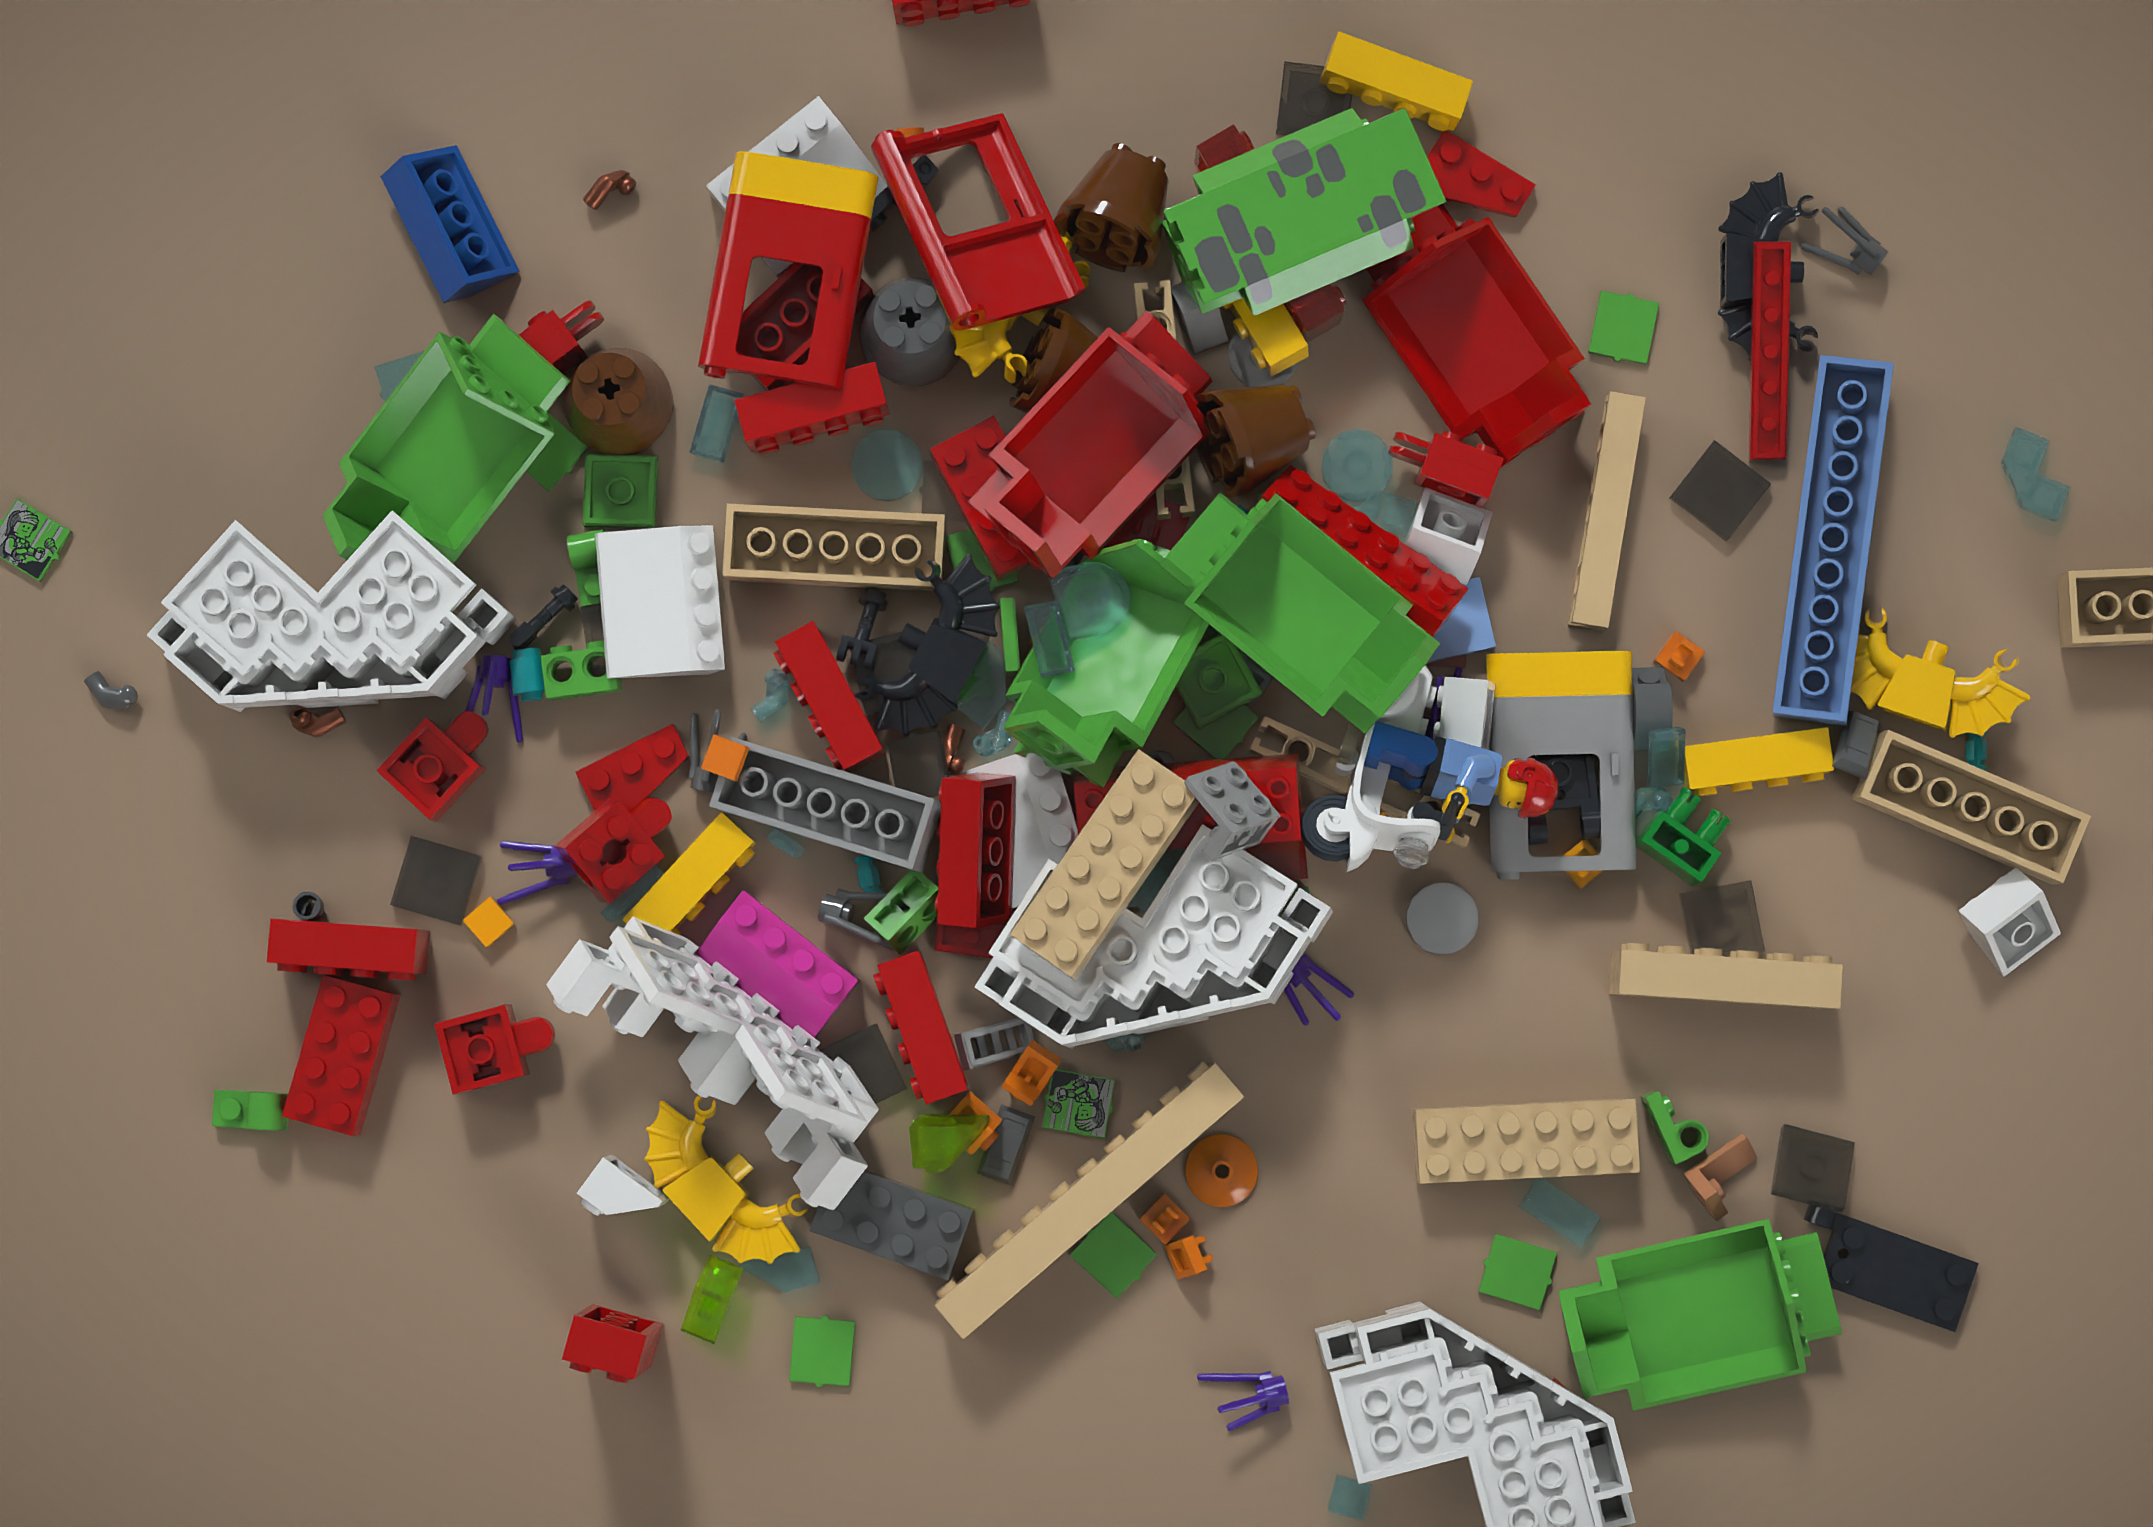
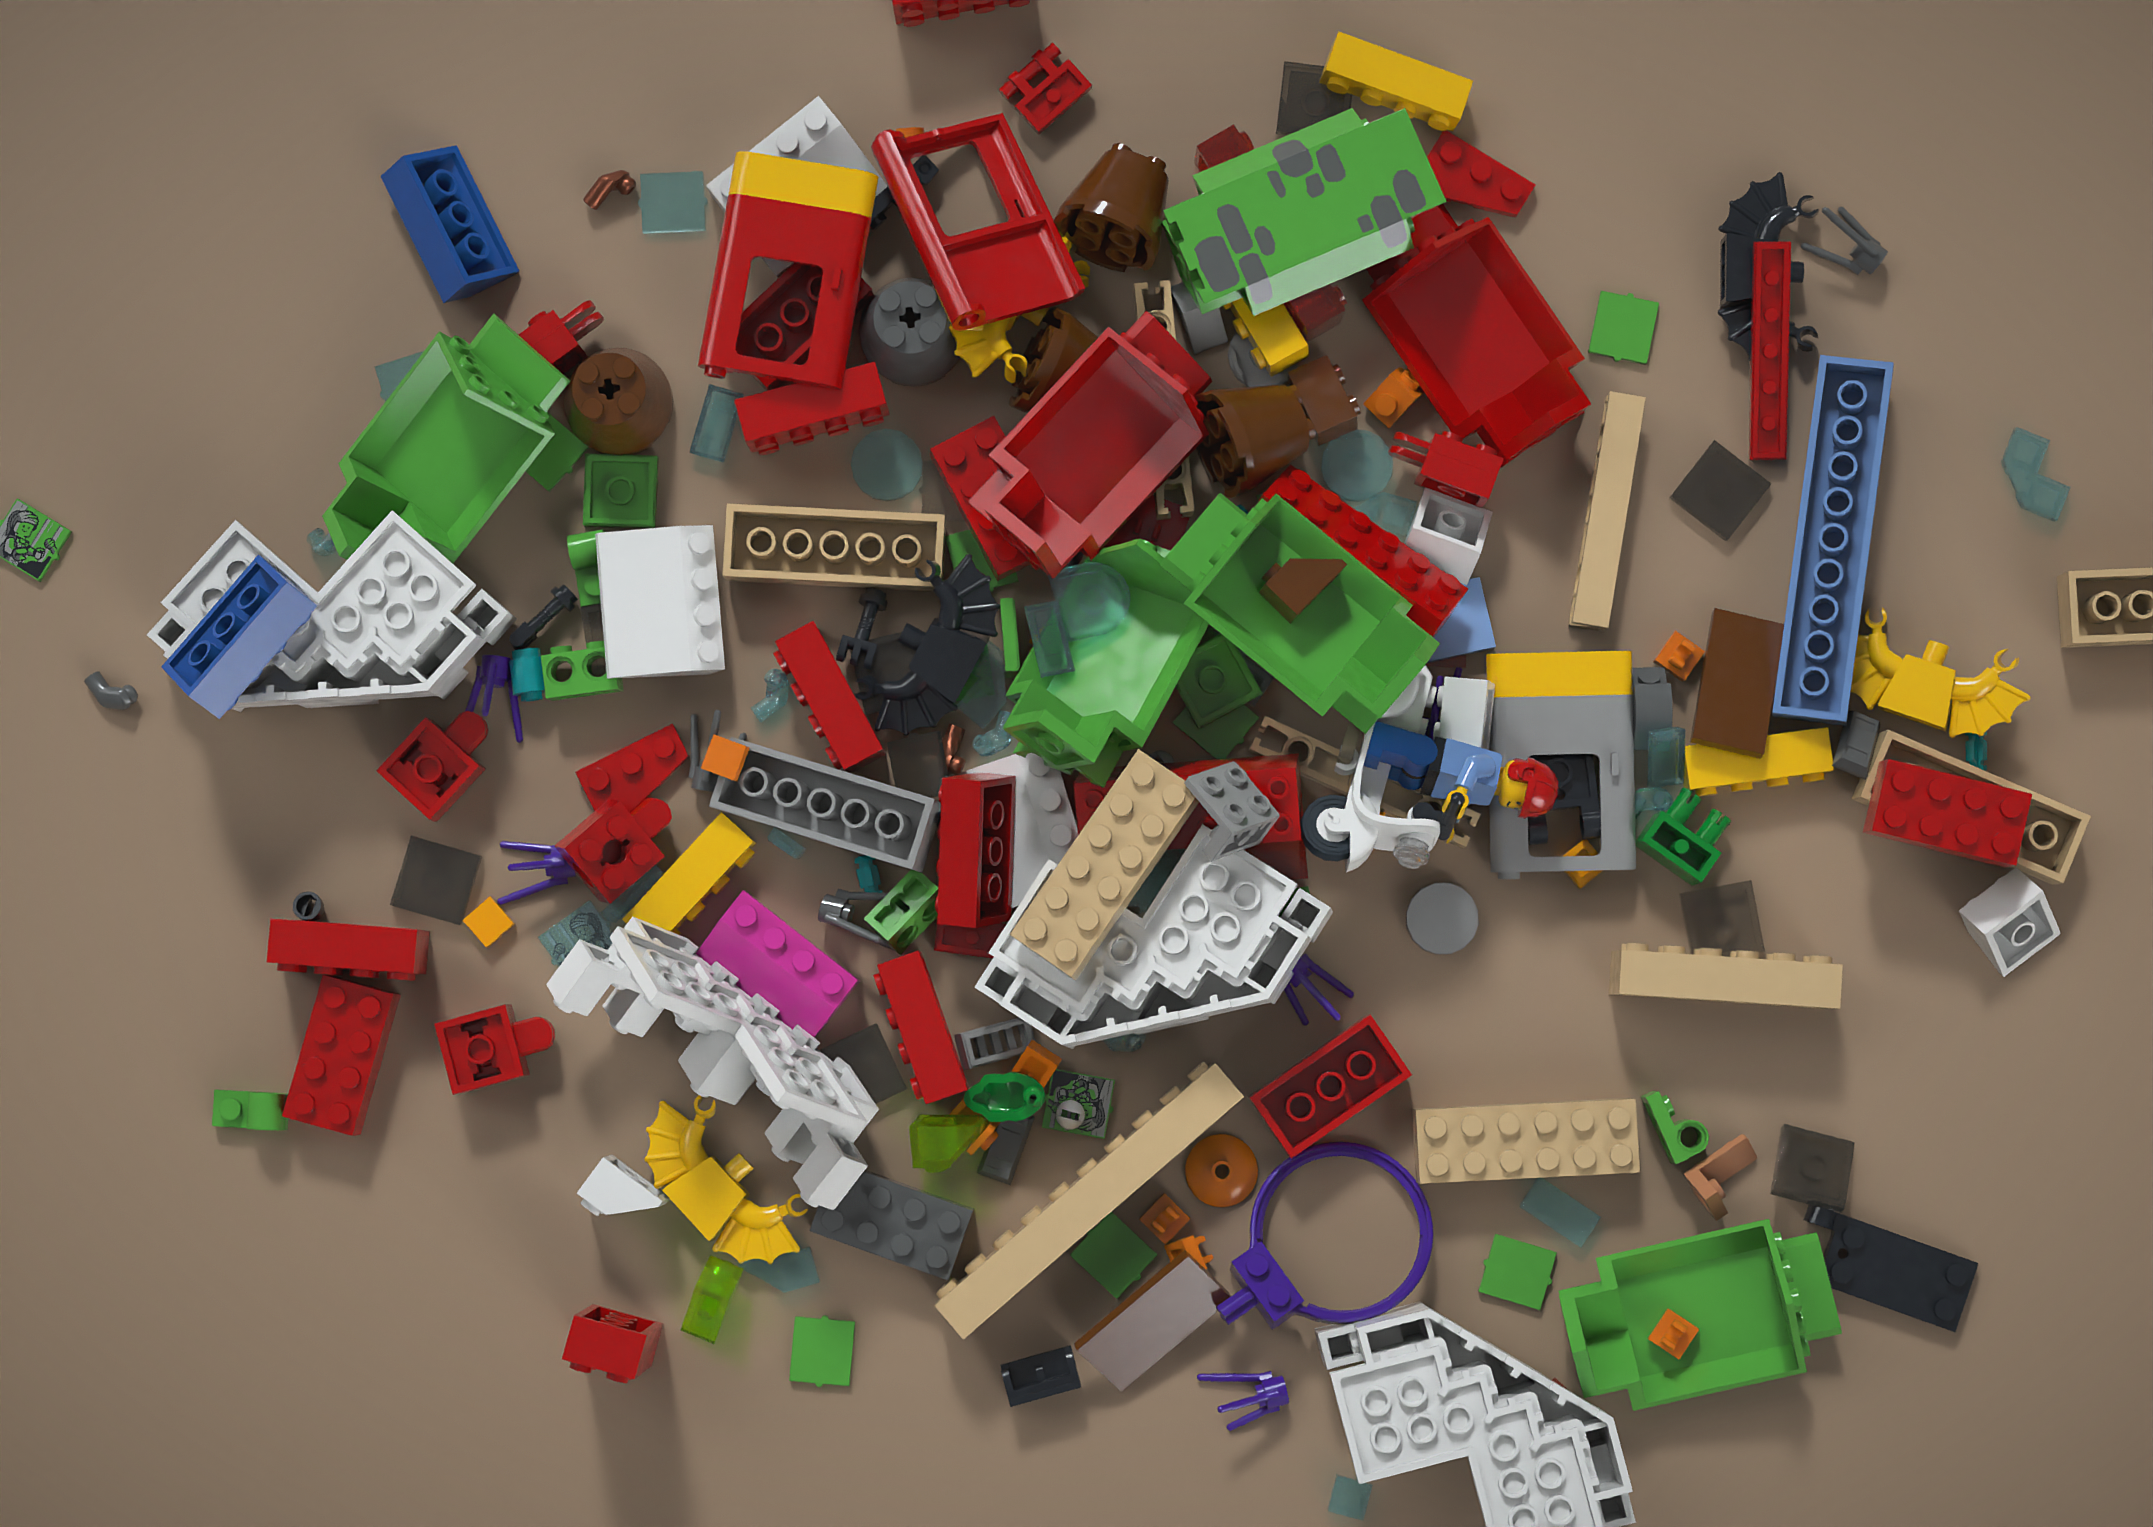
(239, 637): none -> blue slope
(316, 724): copper arm -> none
(321, 543): none -> clear light blue arm
(581, 924): none -> clear light blue piece
(672, 202): none -> clear light blue piece
(1005, 1096): none -> green arm
(1040, 1376): none -> black hinge
(1053, 95): none -> red plate
(1071, 1106): none -> white hinge
(1152, 1320): none -> tile
(1266, 1284): none -> dark purple brick
(1298, 583): none -> reddish brown slope
(1325, 399): none -> reddish brown brick
(1330, 1085): none -> red brick
(1394, 396): none -> orange bracket
(1673, 1333): none -> orange tile
(1737, 683): none -> reddish brown tile
(1947, 813): none -> red brick

